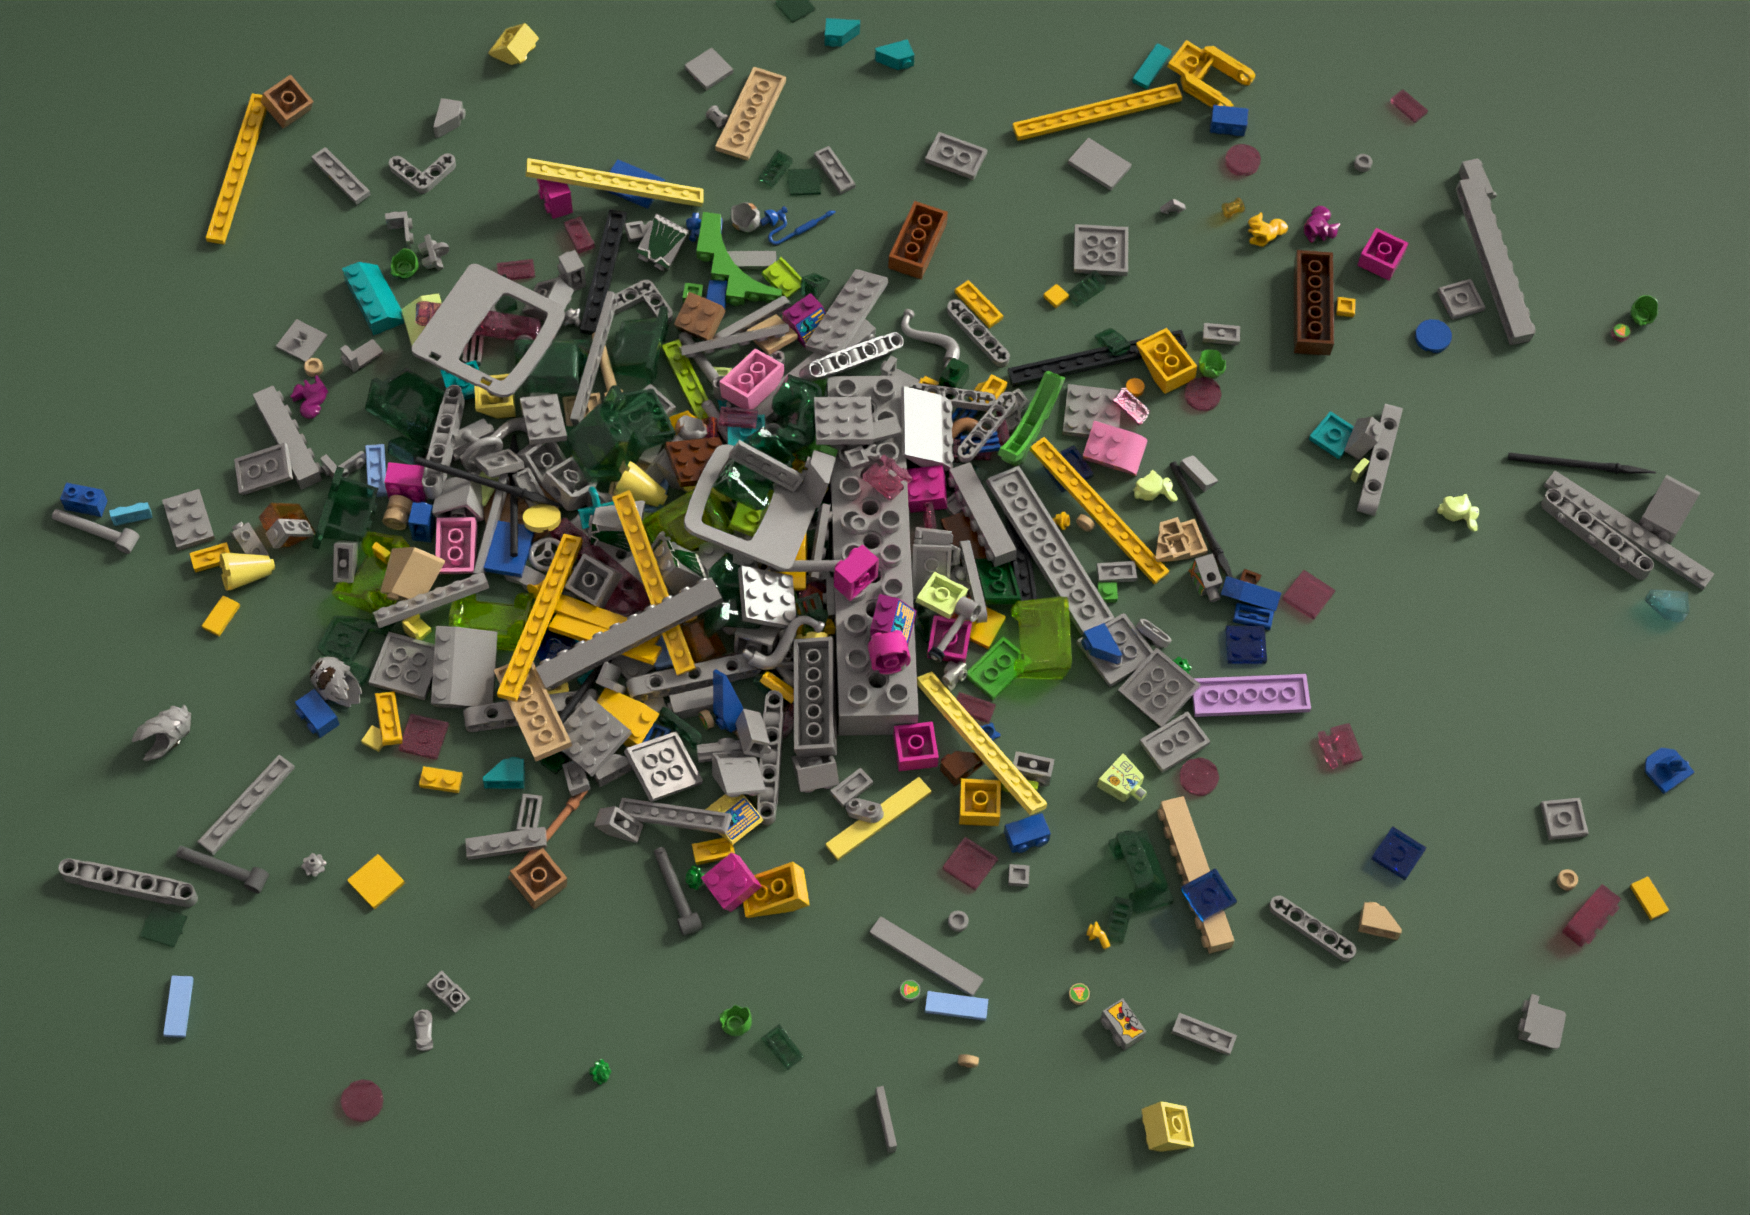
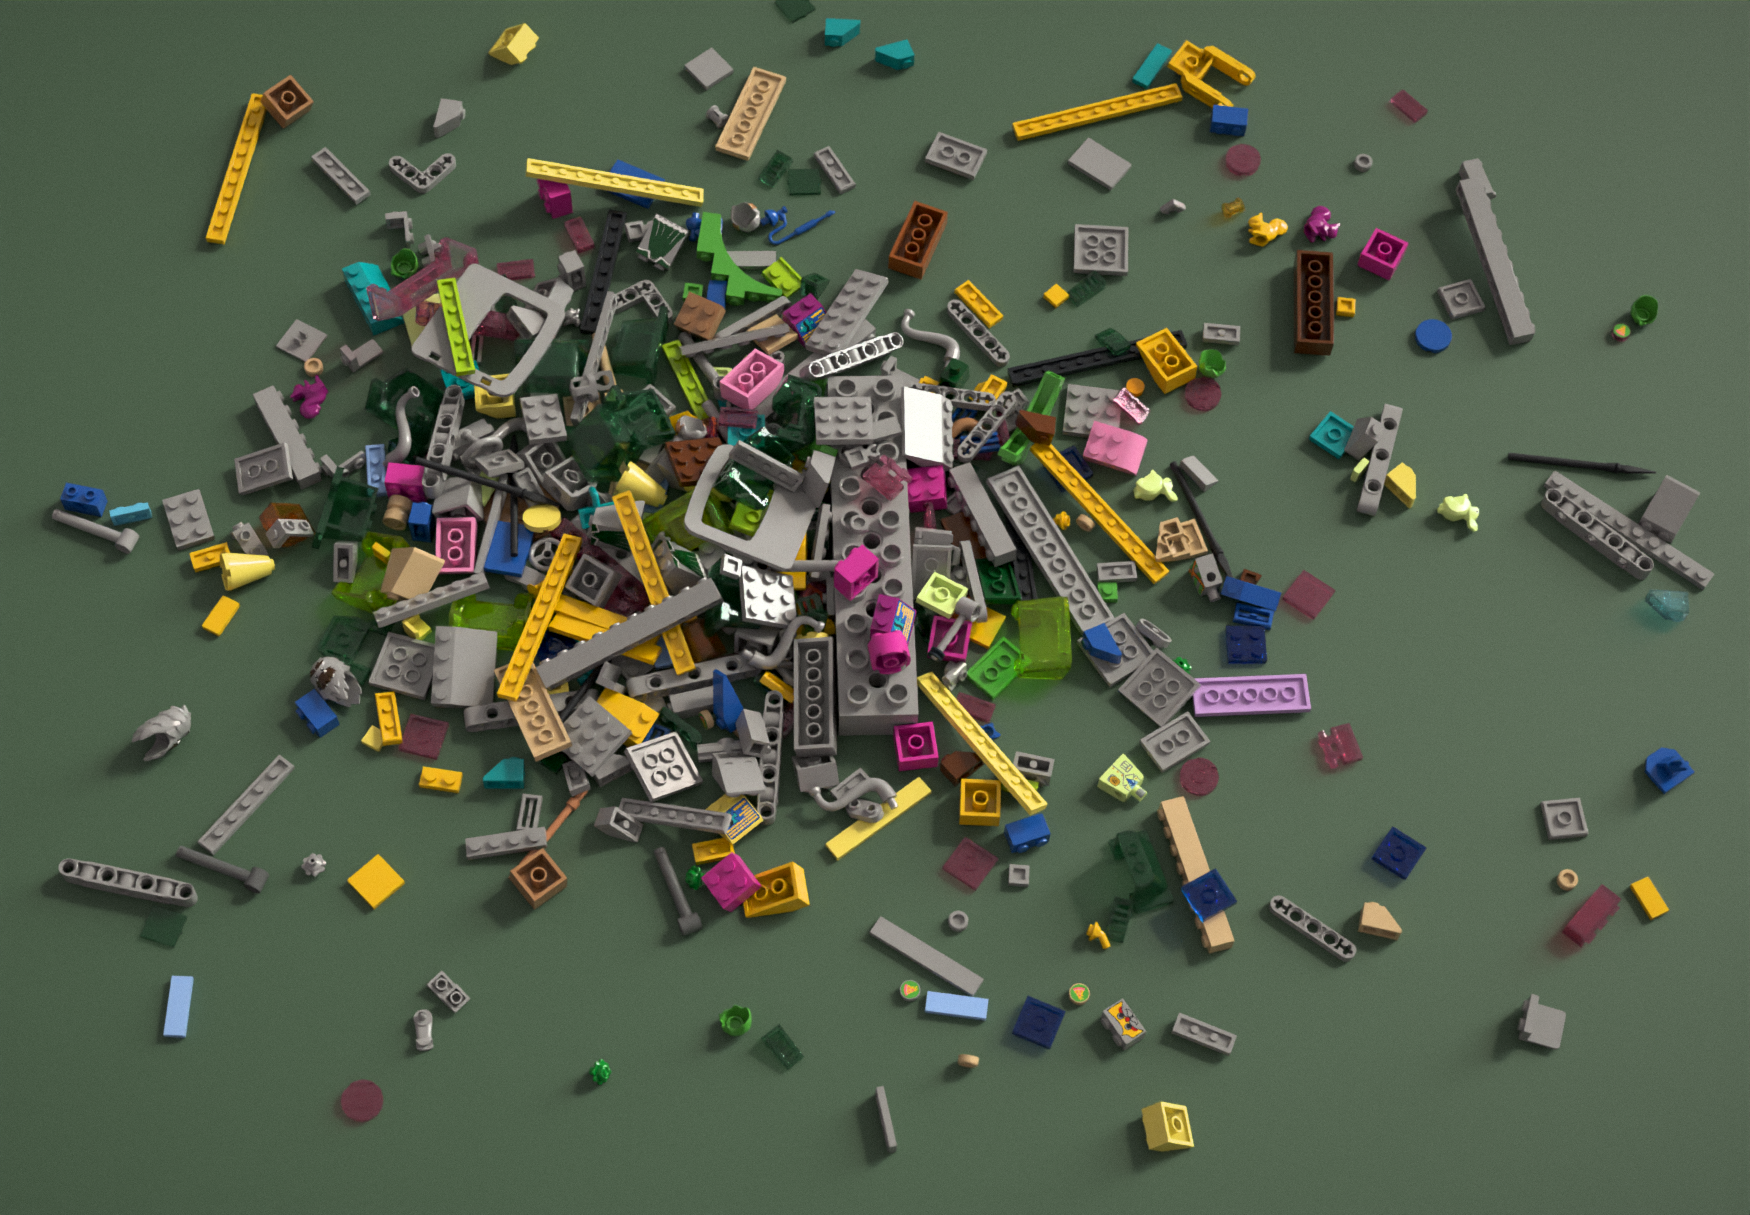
(404, 443): none -> light grey animal
(450, 263): none -> clear pink windscreen
(455, 327): none -> lime plate
(526, 322): none -> light grey slope
(591, 388): none -> light grey piece
(730, 566): none -> tile
(877, 785): none -> light grey animal
(1036, 426): none -> reddish brown slope
(1038, 1022): none -> clear blue plate
(1402, 483): none -> light yellow slope

